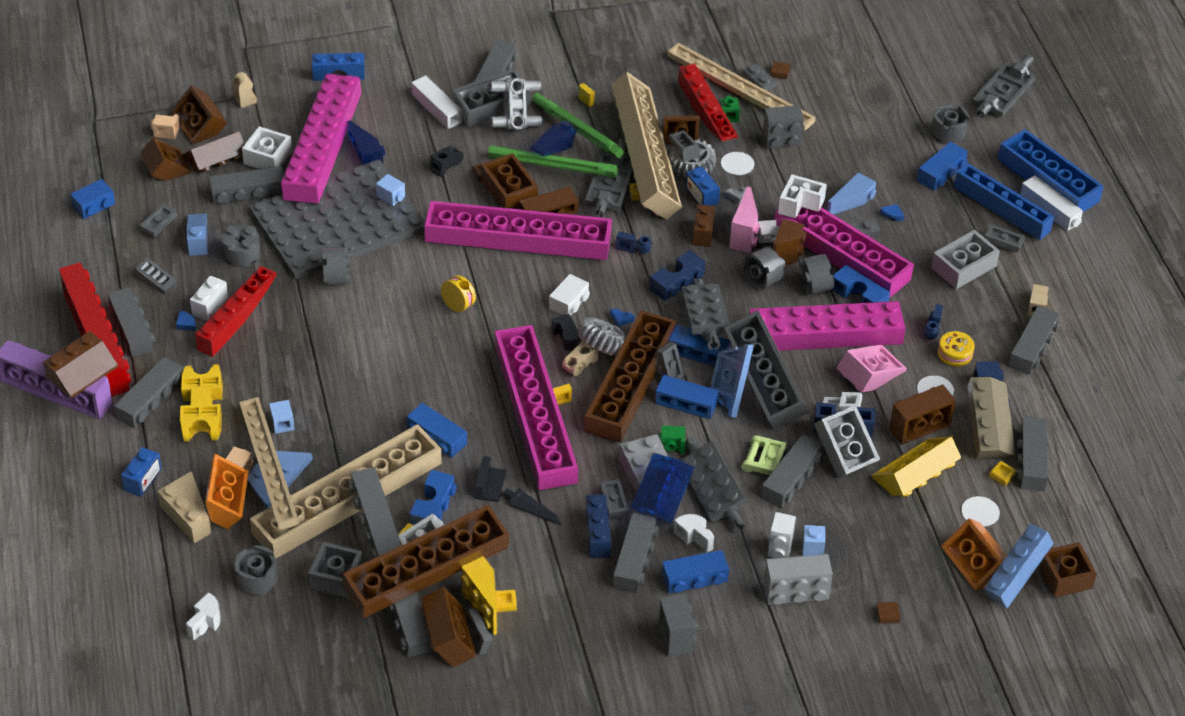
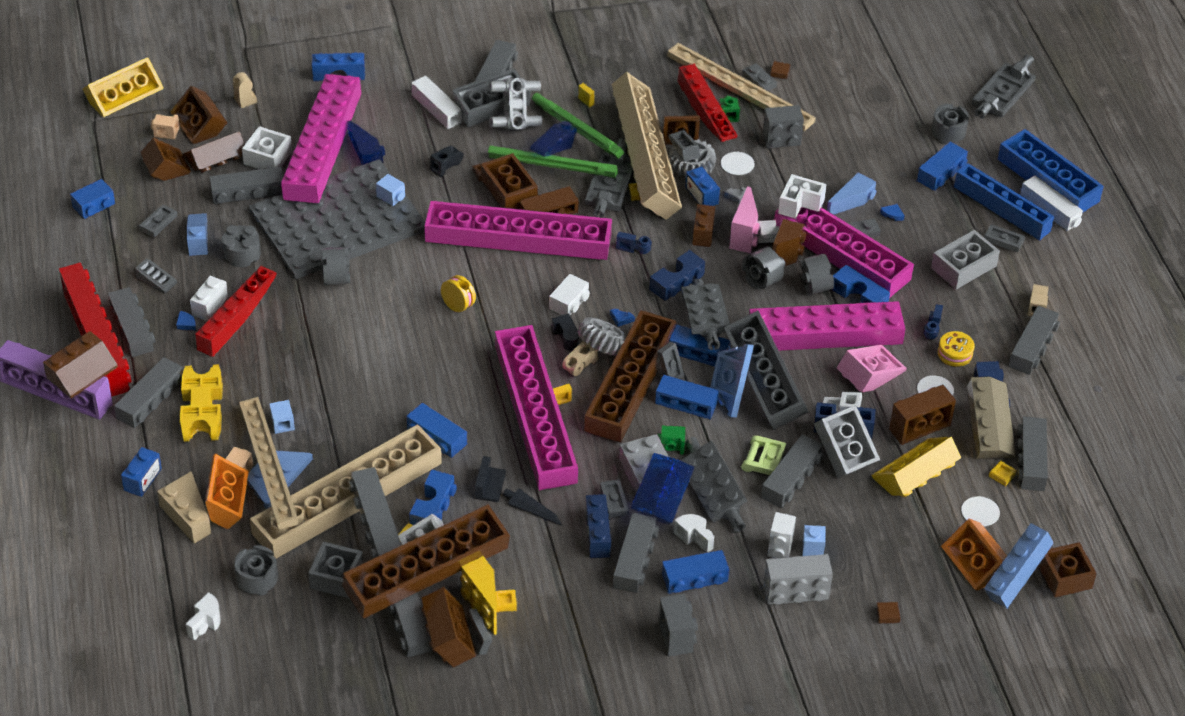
(123, 87): none -> yellow slope

